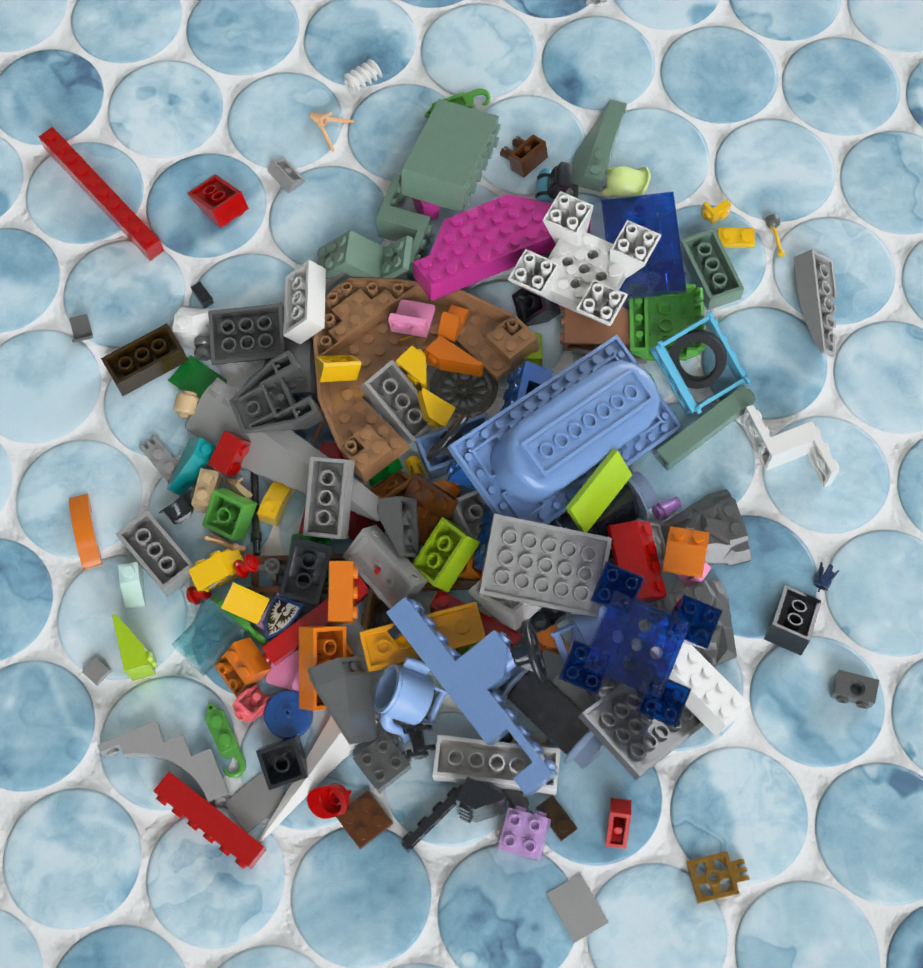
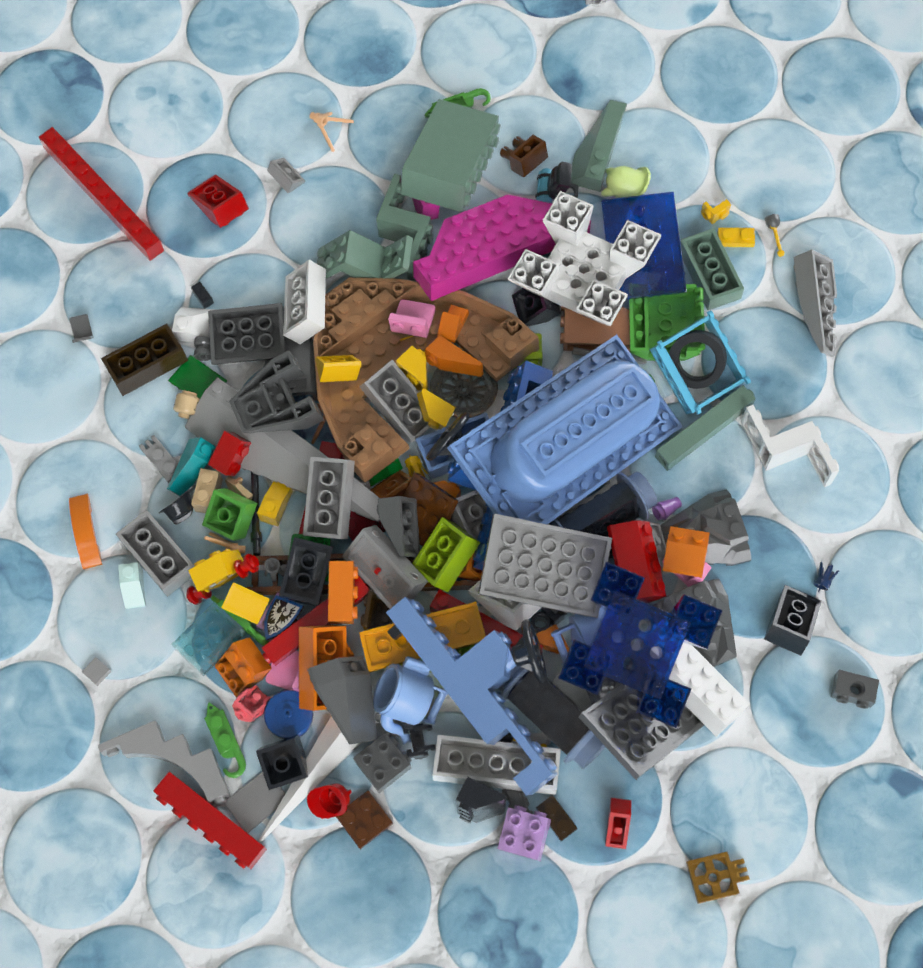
(135, 658): lime slope -> none
(361, 75): white piece -> none
(426, 824): black plate -> none
(577, 908): light grey window -> none
(599, 491): lime tile -> none

